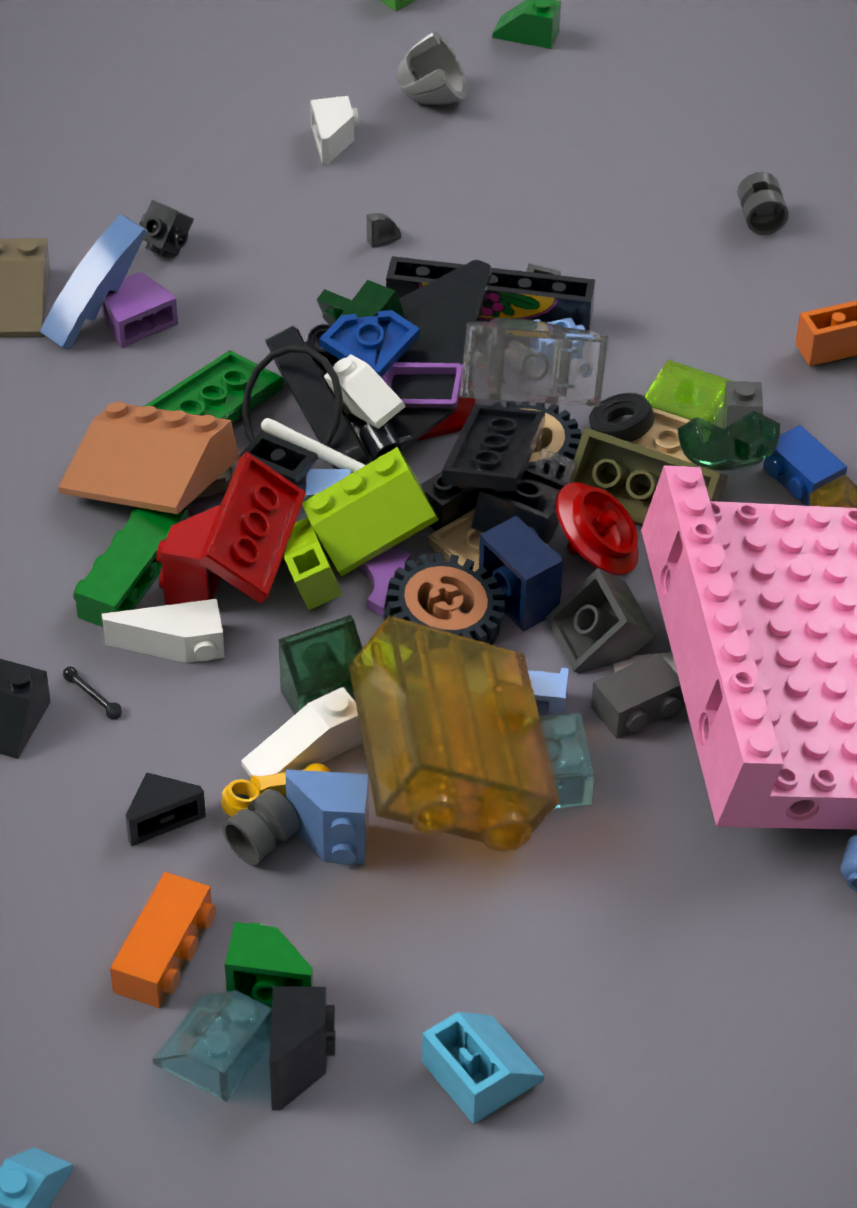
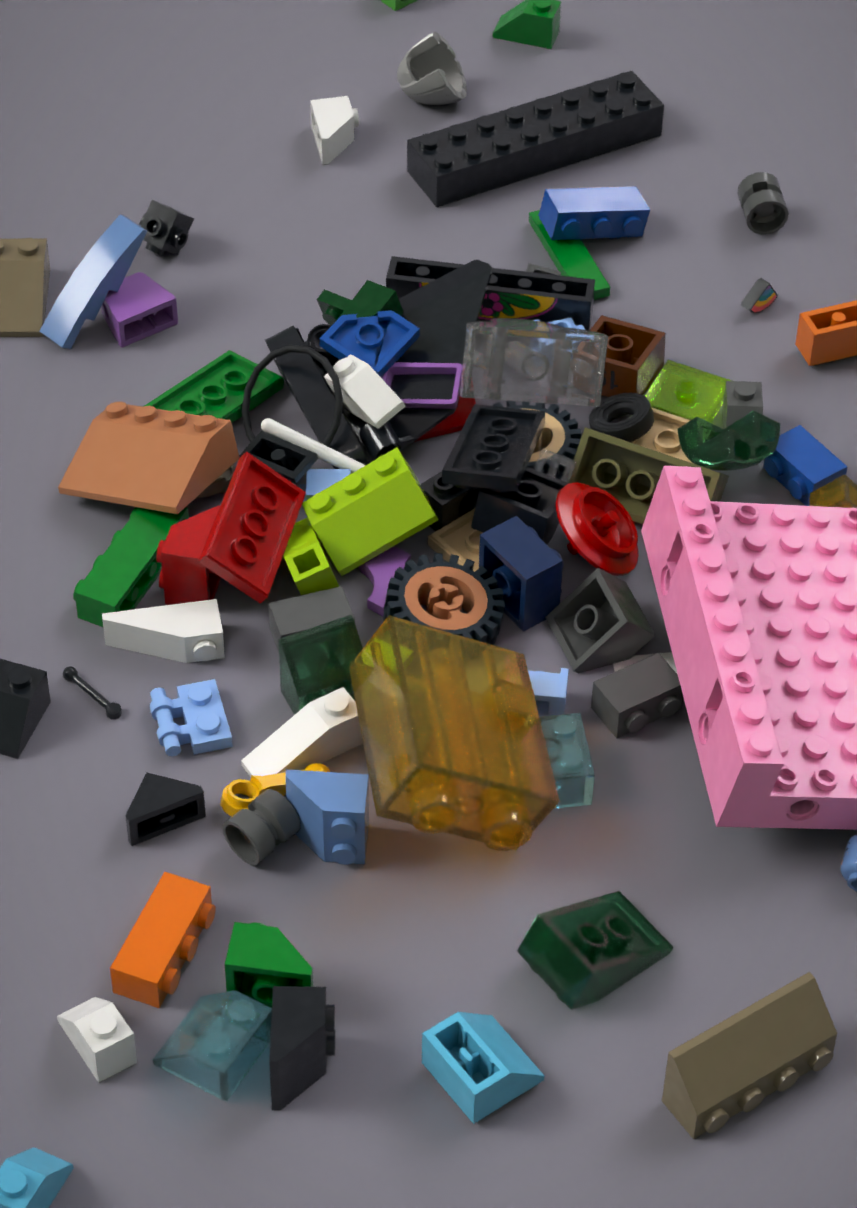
(100, 1037): none -> white slope
(203, 717): none -> light blue plate
(306, 612): none -> dark grey brick
(381, 229): dark grey tile -> none
(534, 138): none -> black brick
(570, 257): none -> green tile
(592, 948): none -> clear green slope
(594, 212): none -> blue brick
(632, 356): none -> reddish brown brick
(749, 1057): none -> dark tan slope
(759, 296): none -> tile

